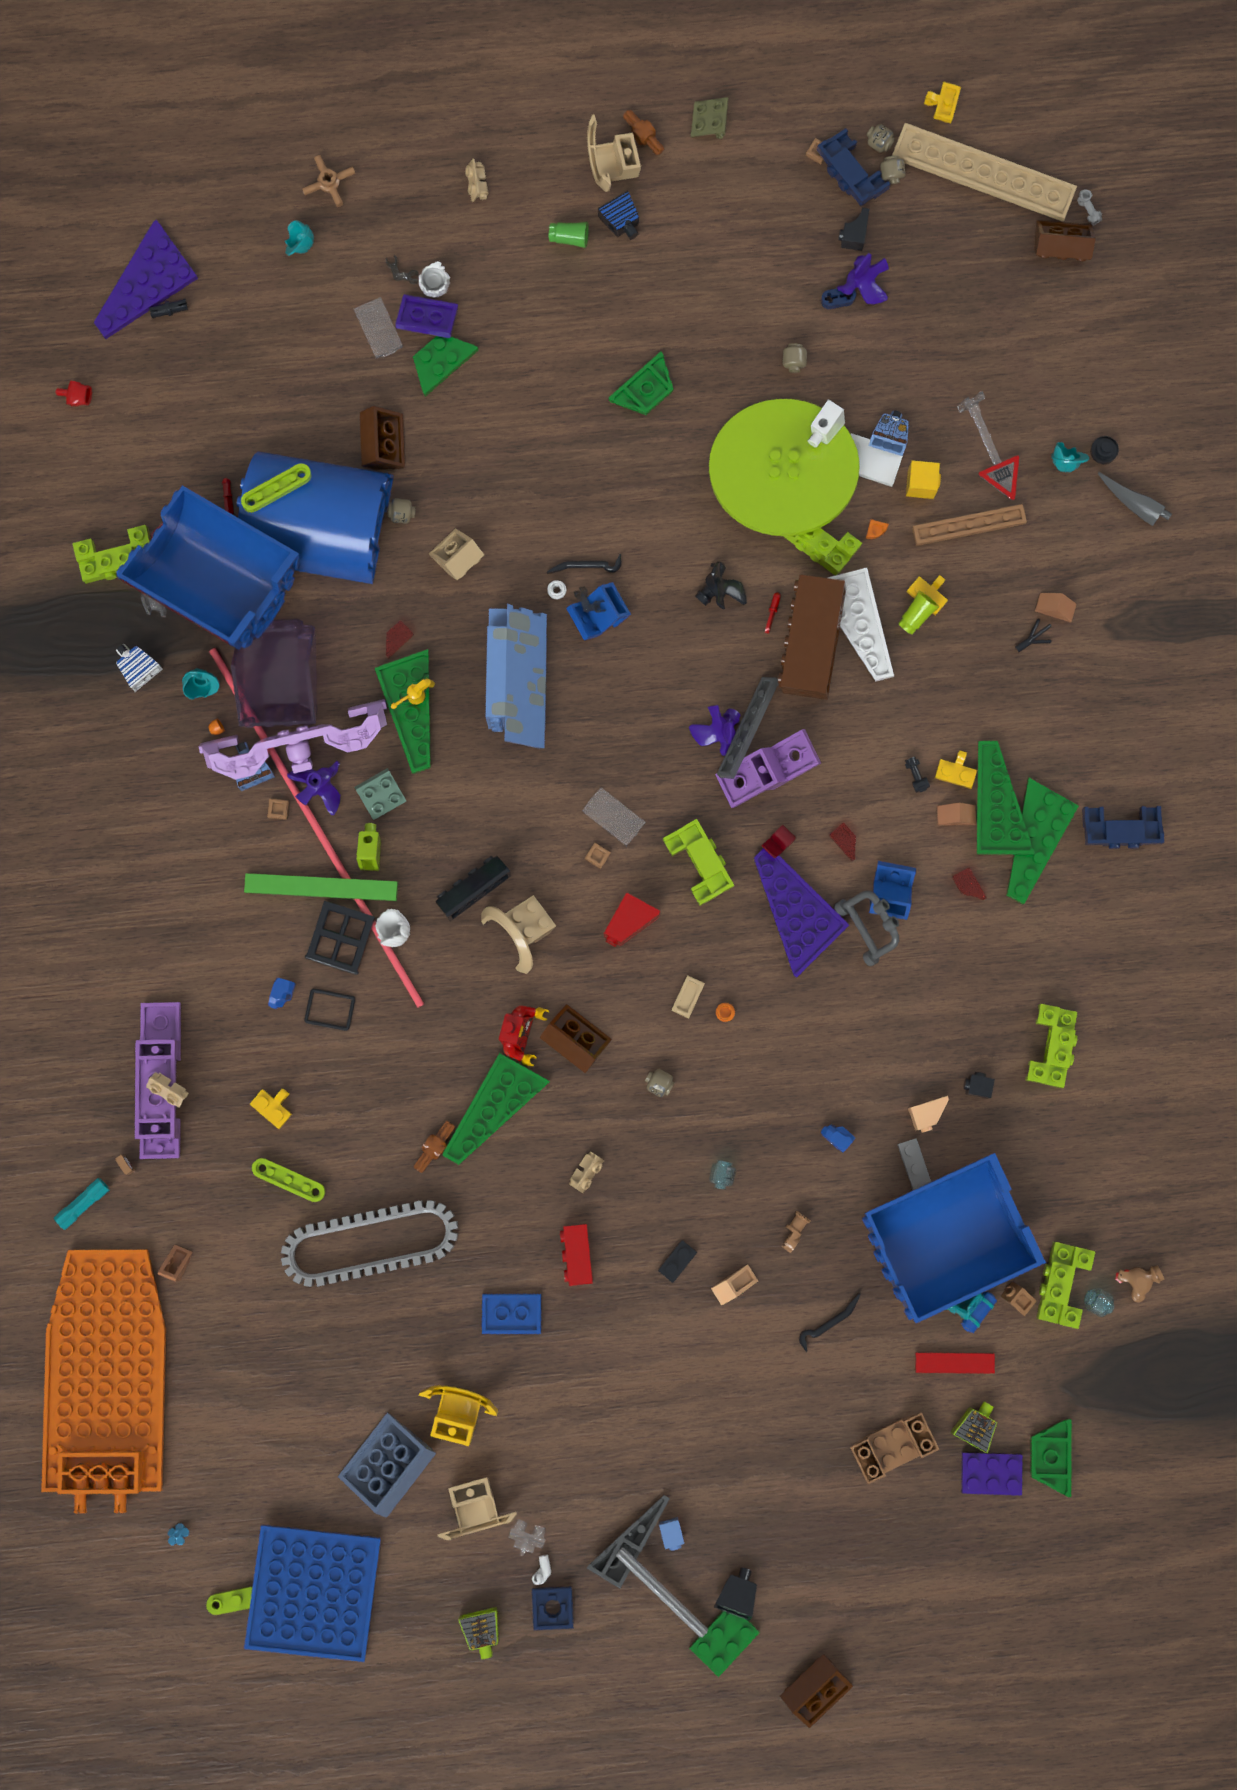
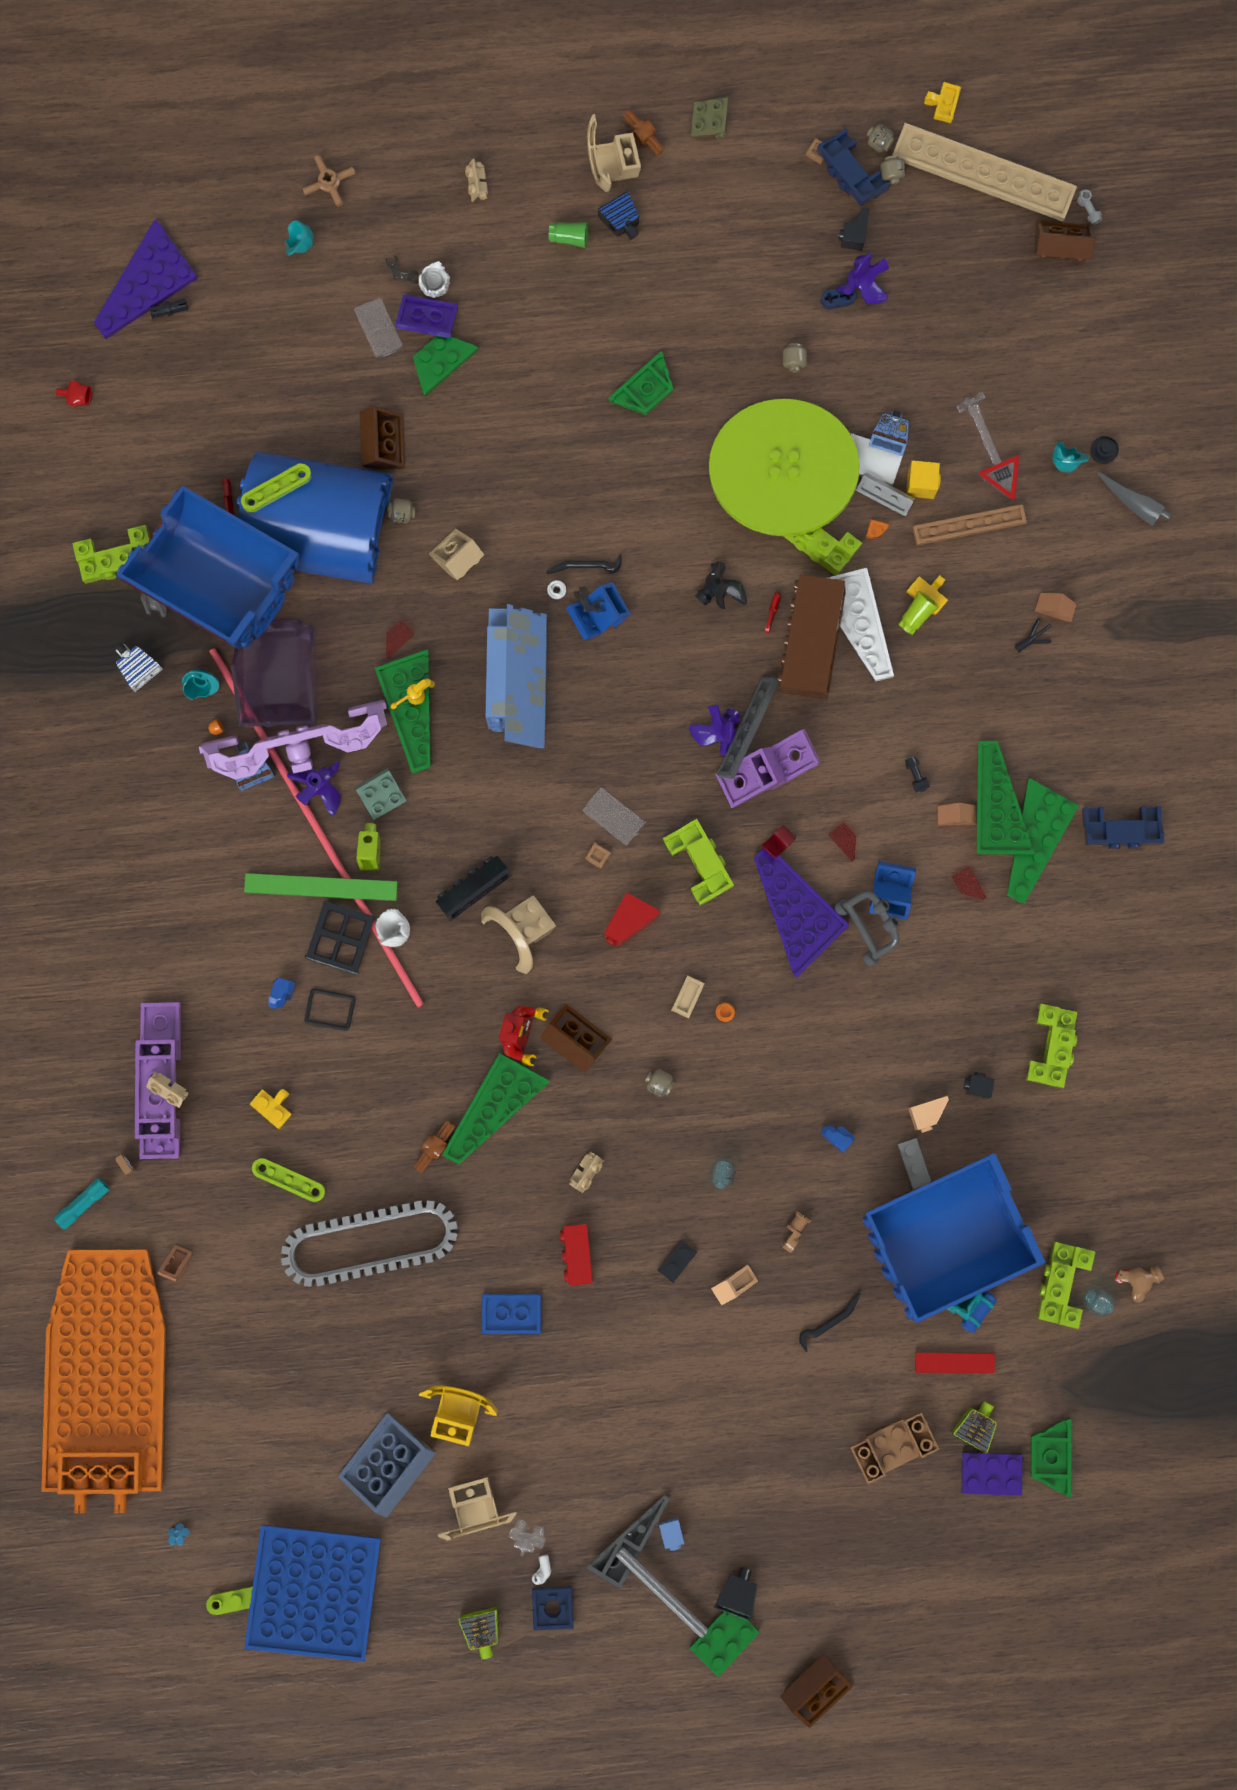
(278, 809): medium nougat tile -> none
(826, 424): white torso -> none
(885, 494): none -> light grey plate
(956, 772): yellow plate -> none
(1018, 1298): medium nougat bracket -> none

